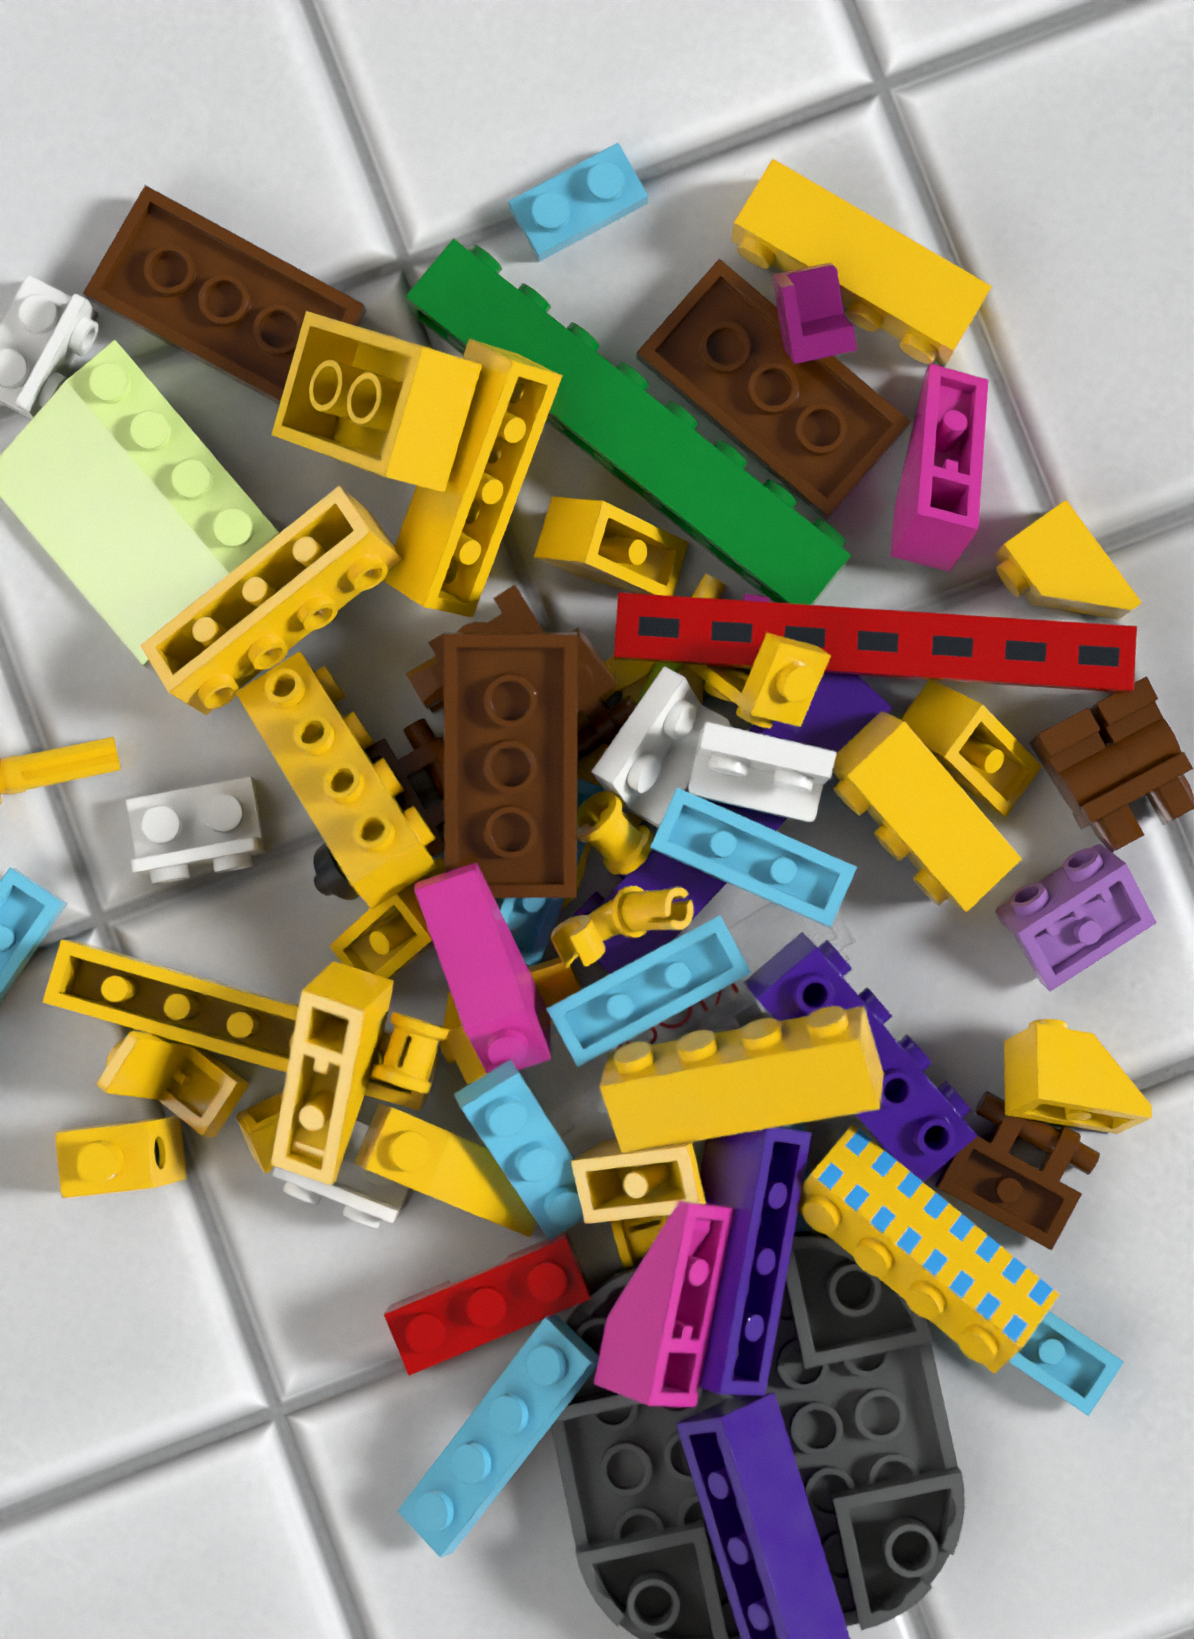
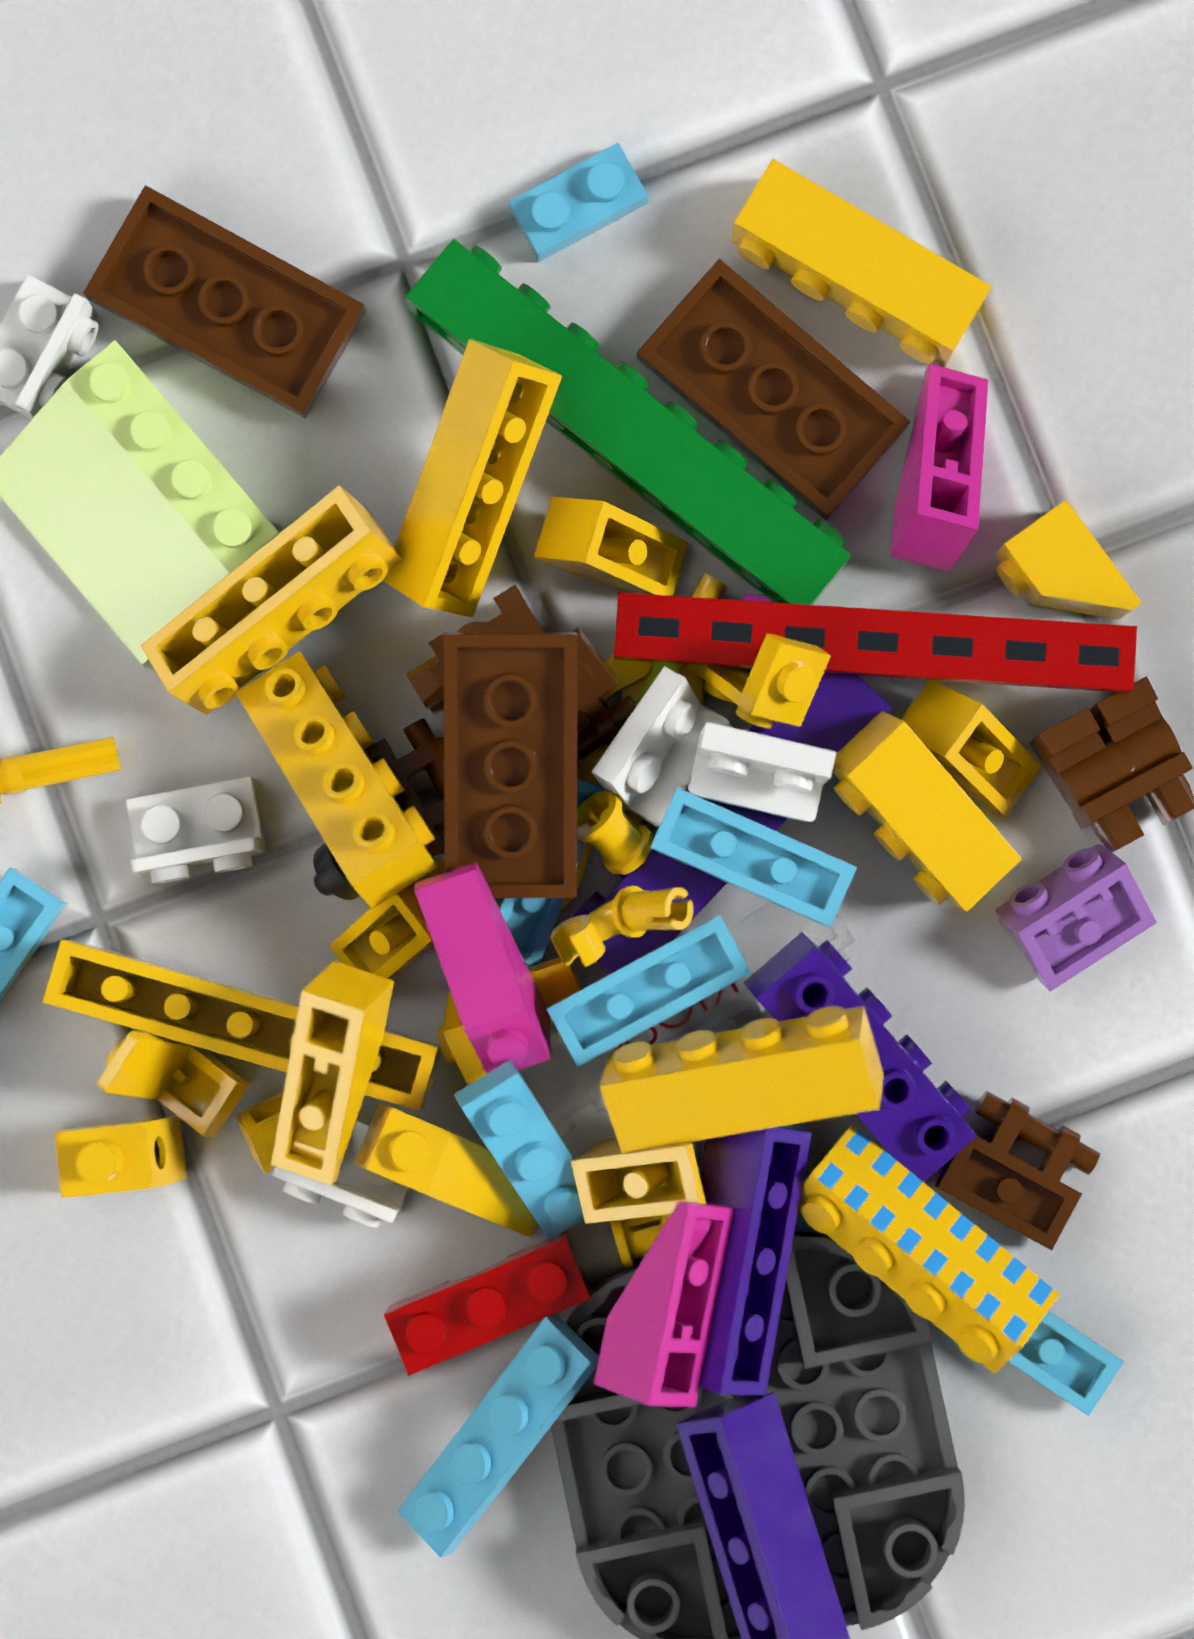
(376, 401): yellow brick -> none
(410, 1052): yellow bush -> none
(812, 313): magenta panel -> none
(1069, 1080): yellow slope -> none

